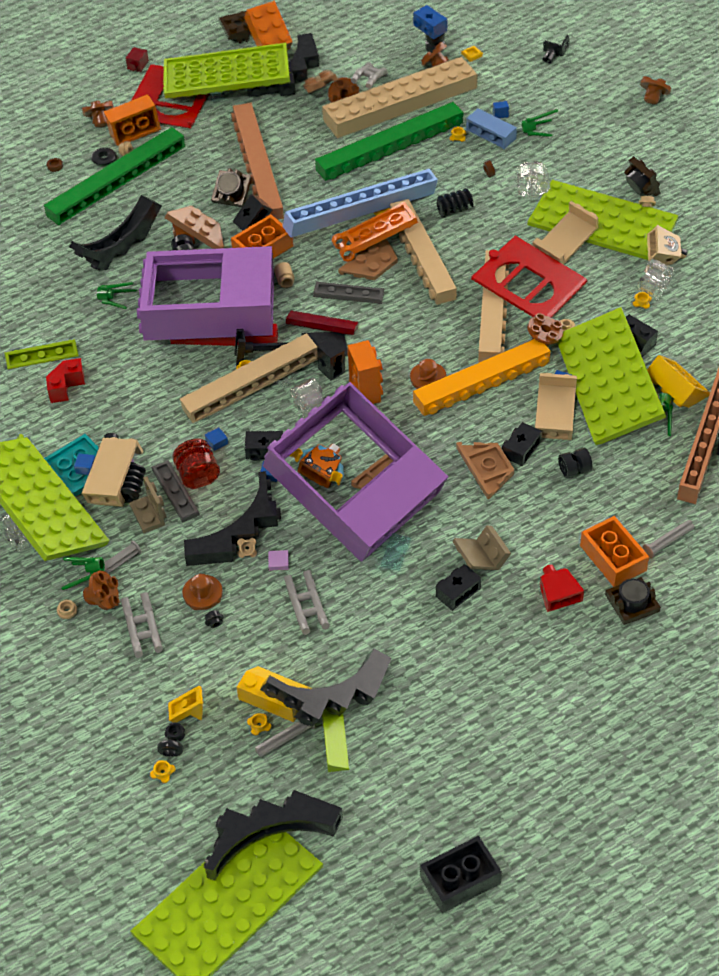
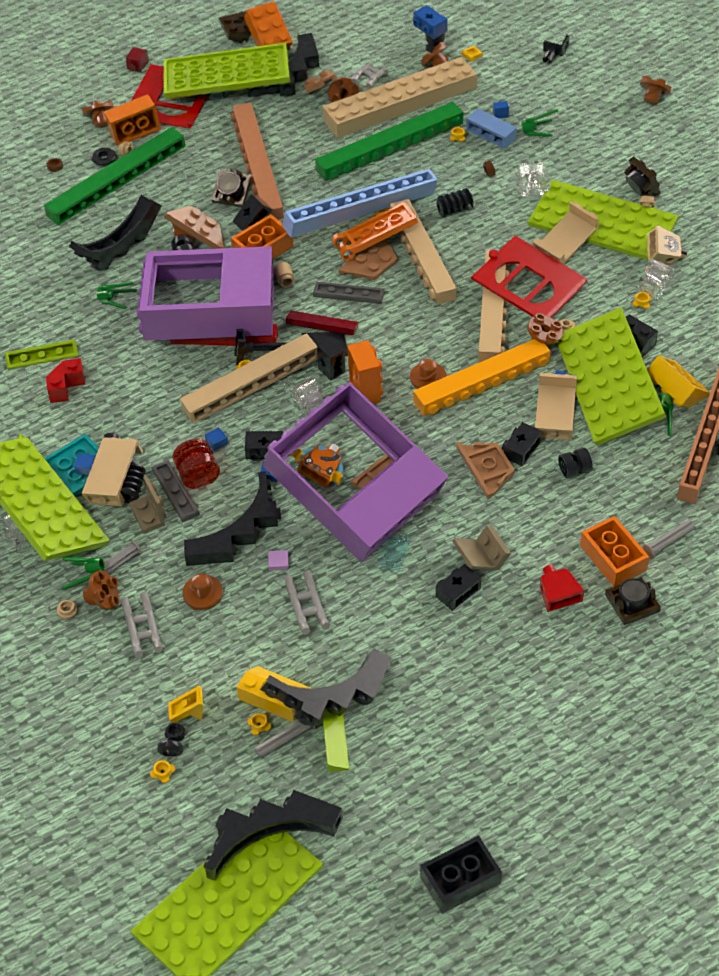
(213, 619): black plate -> none
(250, 543): tan plate -> none

